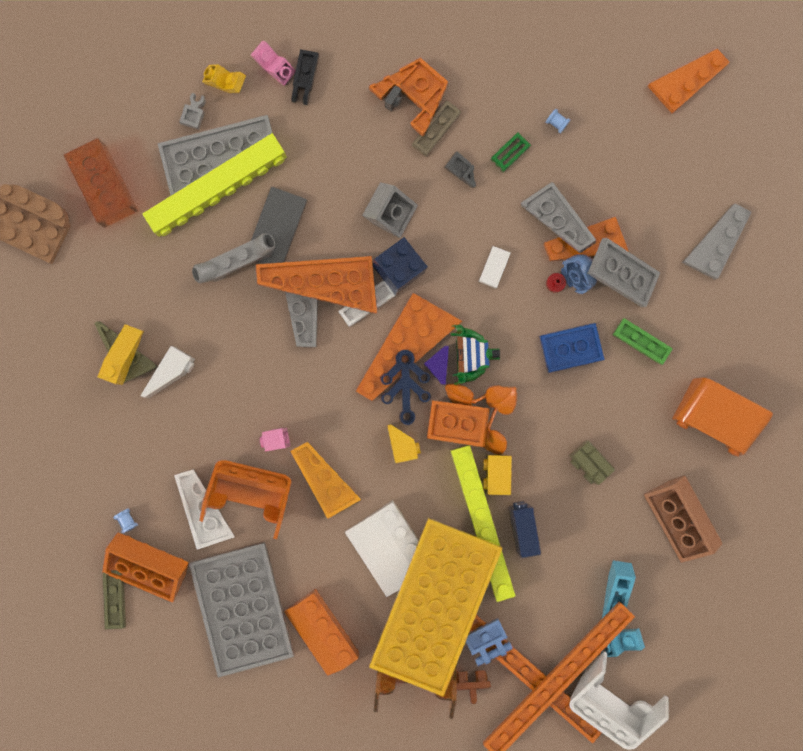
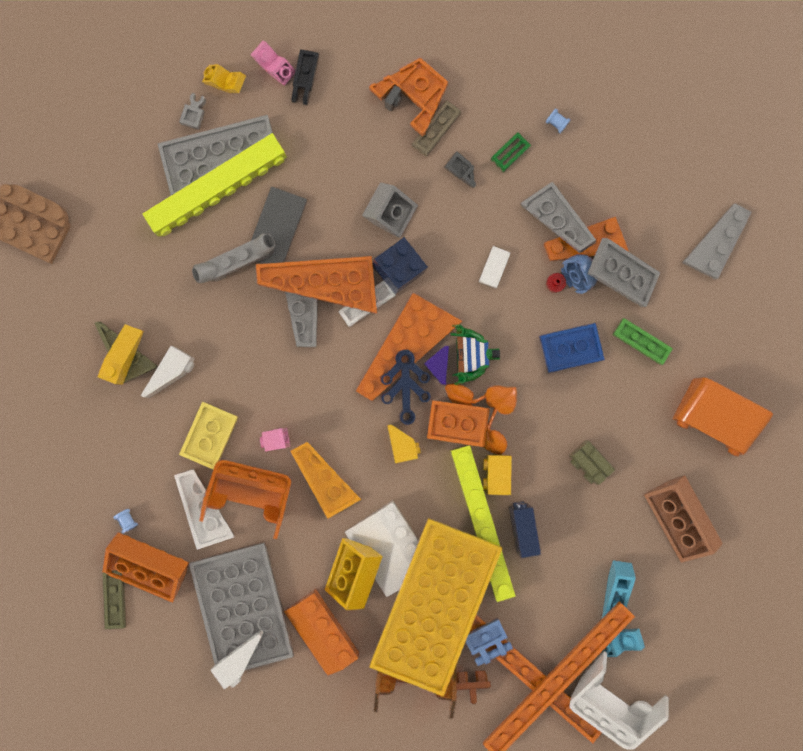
(100, 182): clear orange brick -> none
(208, 435): none -> light yellow plate
(231, 667): none -> white slope
(353, 574): none -> yellow slope
(684, 82): orange wing -> none

